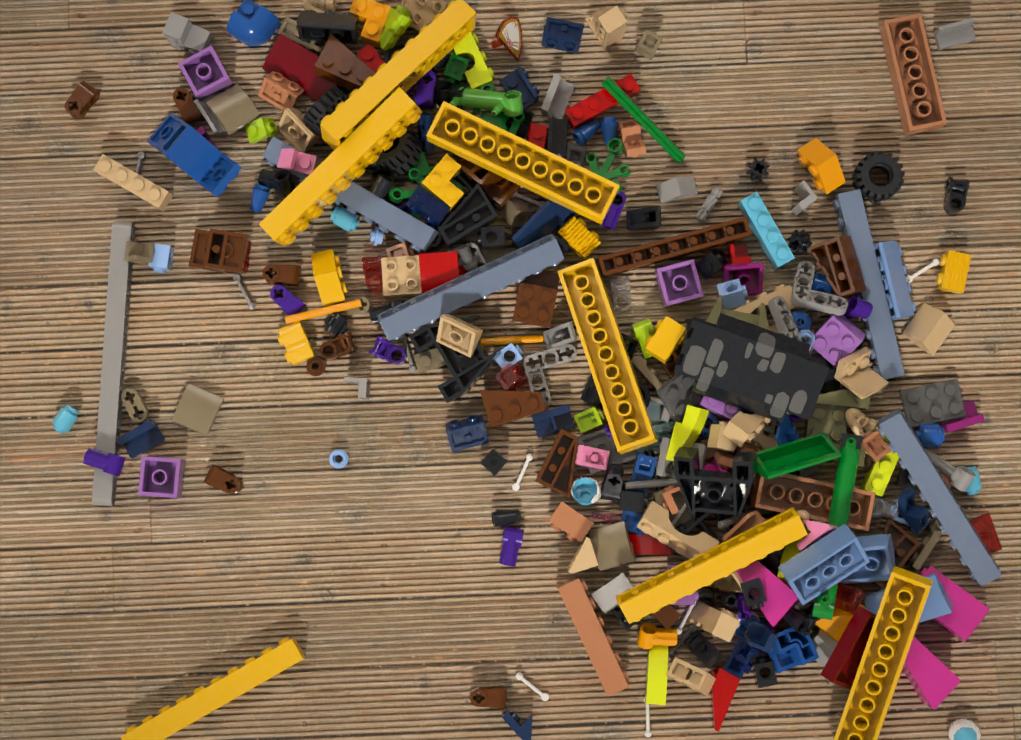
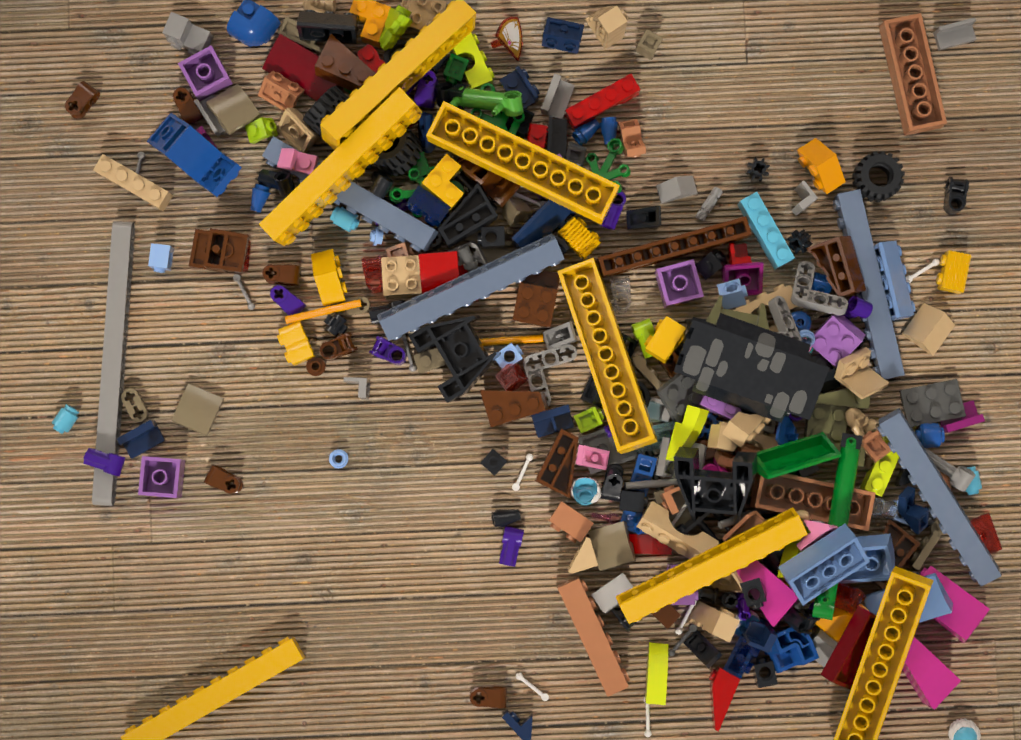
(139, 252): dark tan panel -> none
(458, 334): tan slope -> none
(466, 433): dark blue bracket -> none
(643, 119): green axle -> none
(651, 635): light orange piece -> none
(691, 676): tan brick -> none

